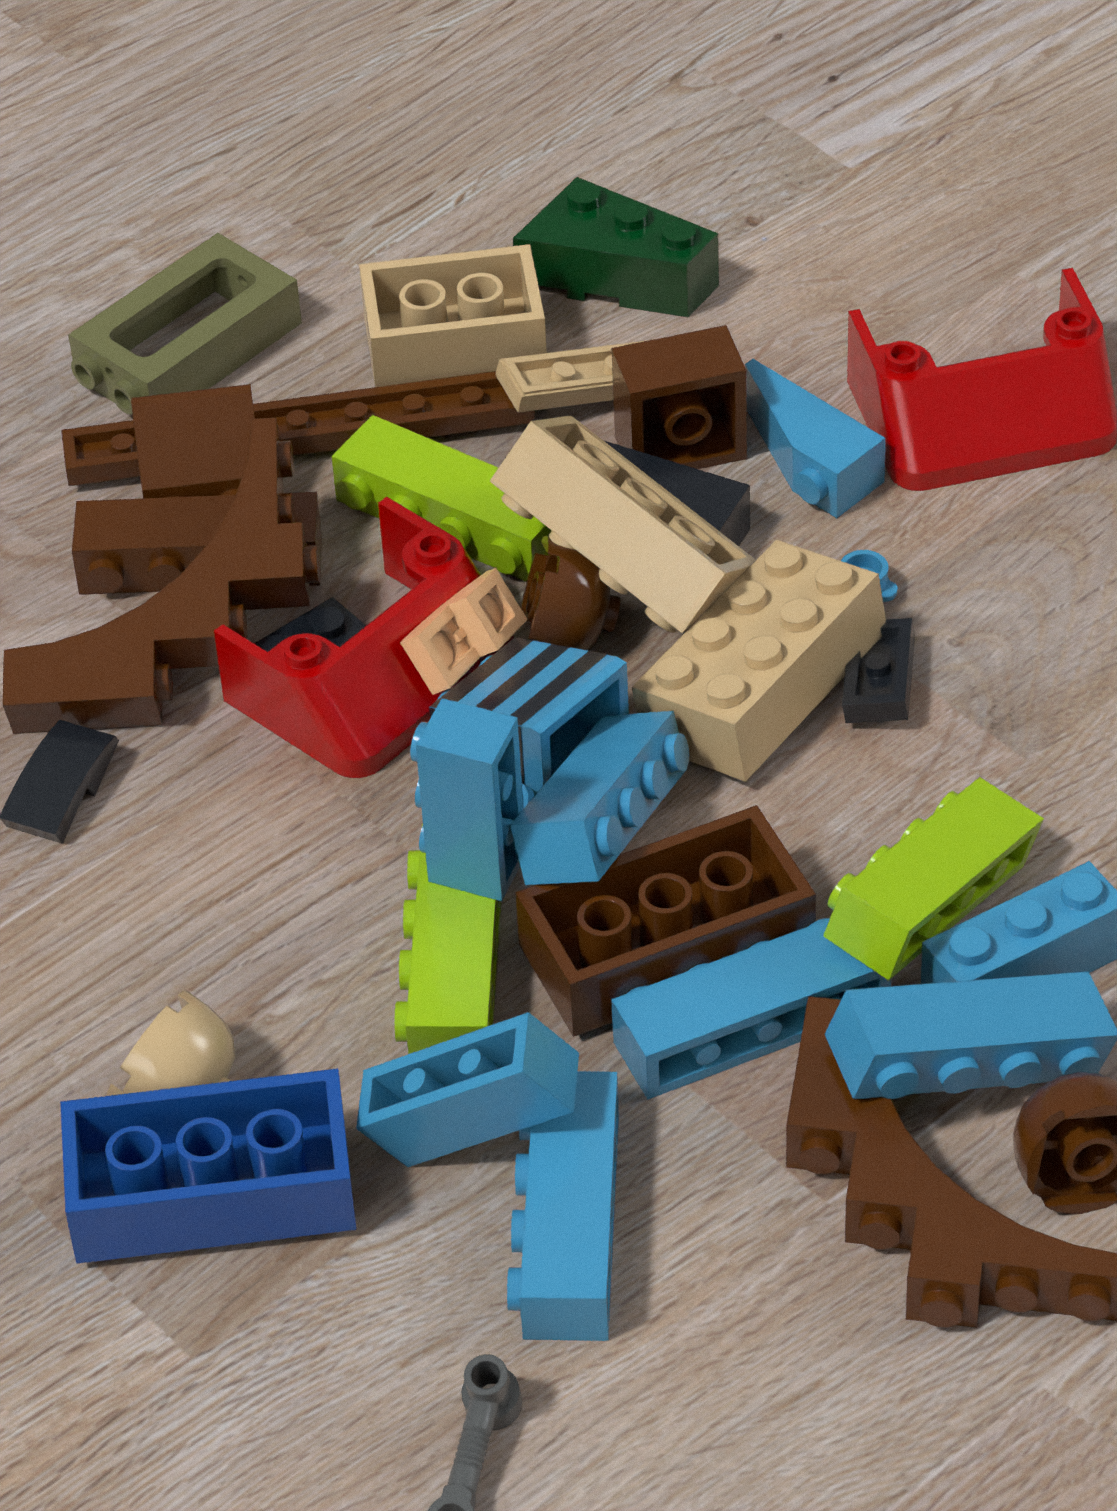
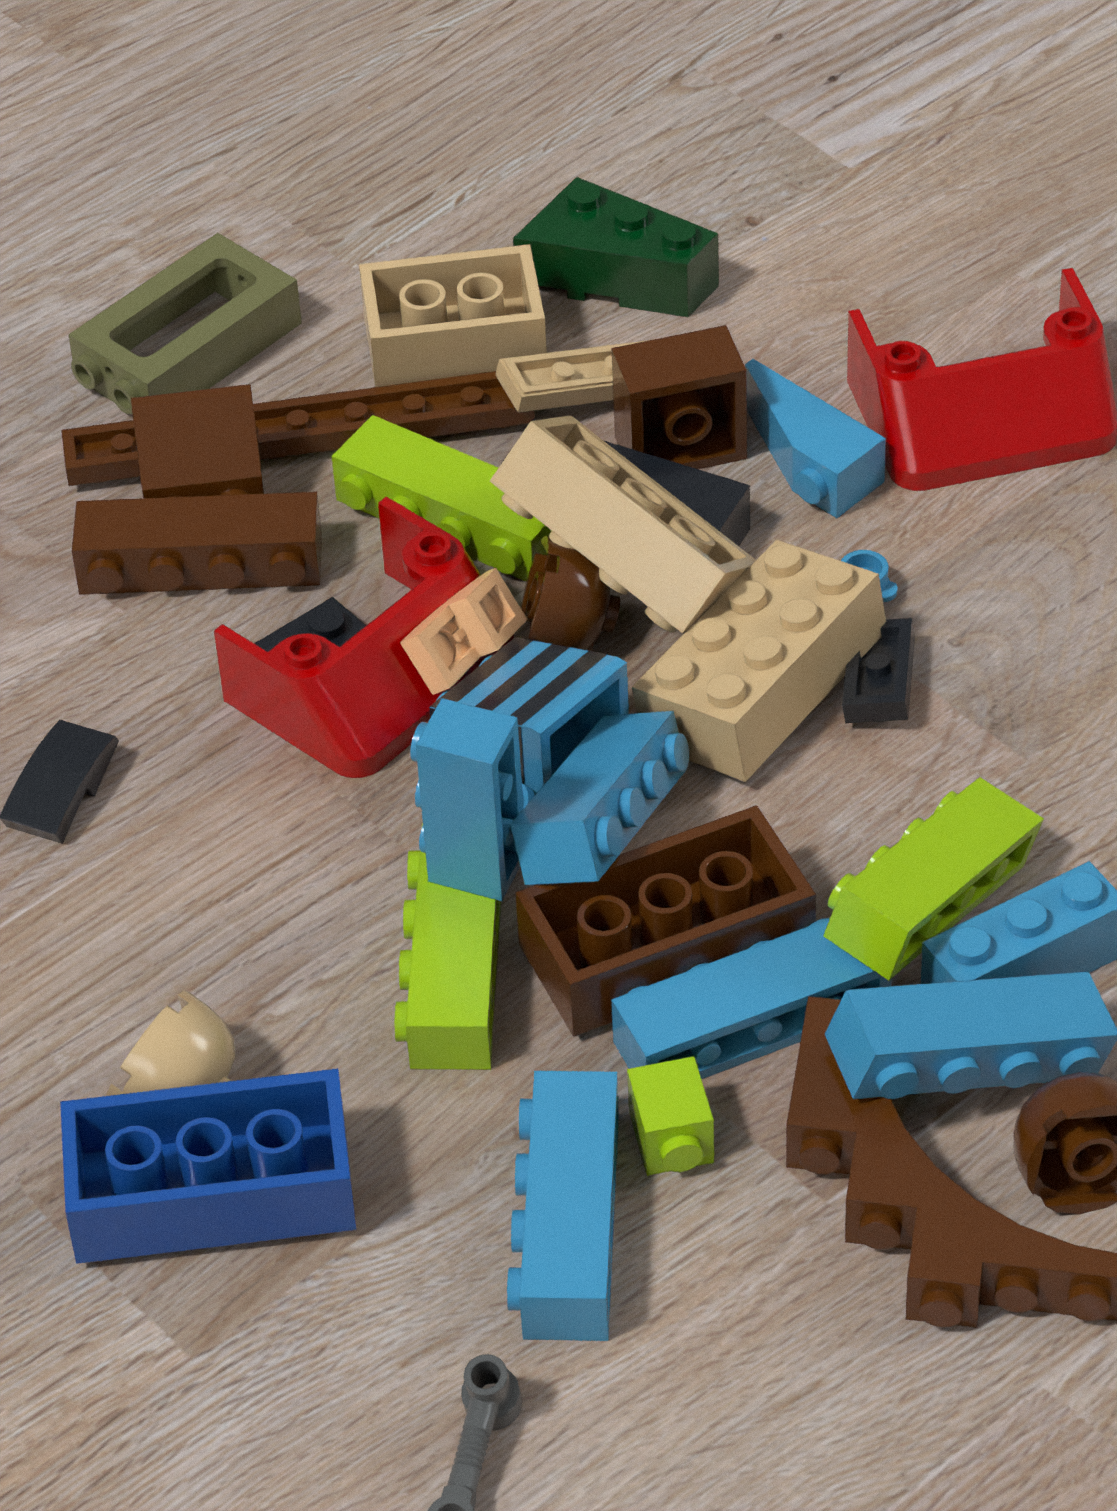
(124, 667): reddish brown arch -> none
(468, 1090): dark azure brick -> none
(670, 1116): none -> lime brick

